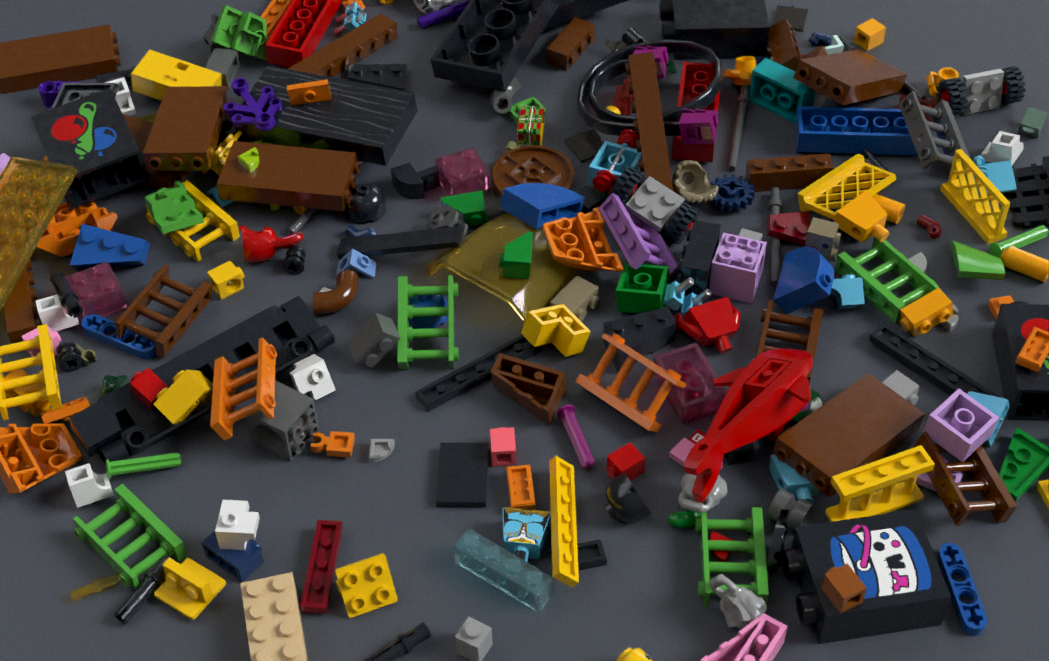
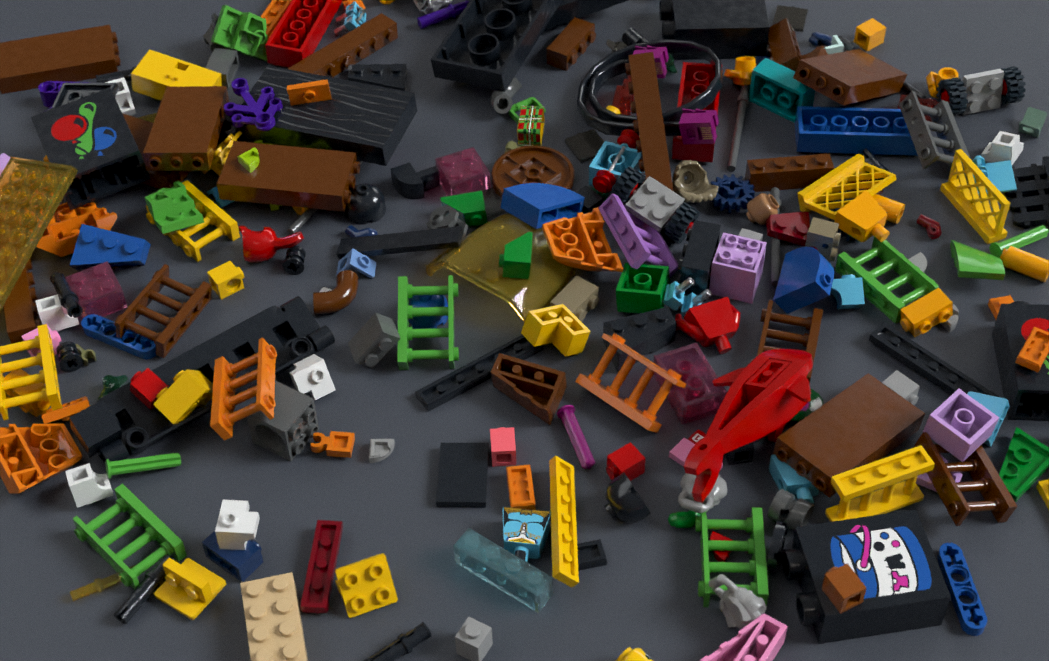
(761, 208): none -> medium nougat head

